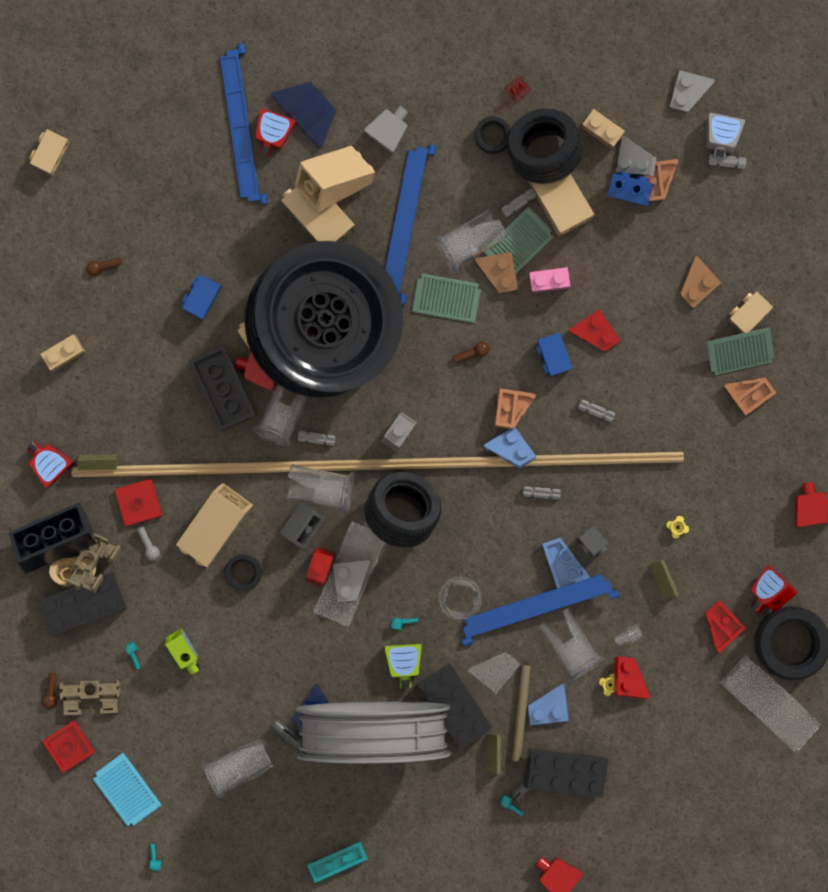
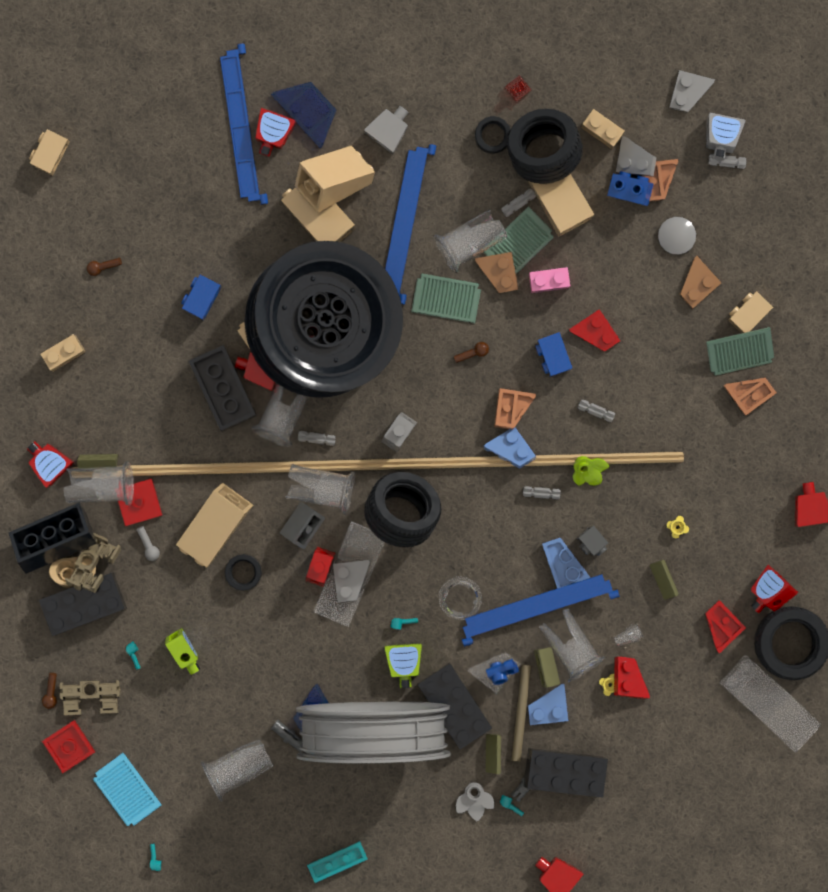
(100, 484): none -> clear piece
(474, 804): none -> light grey plate
(498, 672): none -> blue plate
(546, 667): none -> olive slope
(590, 472): none -> lime plate
(677, 235): none -> light grey dish

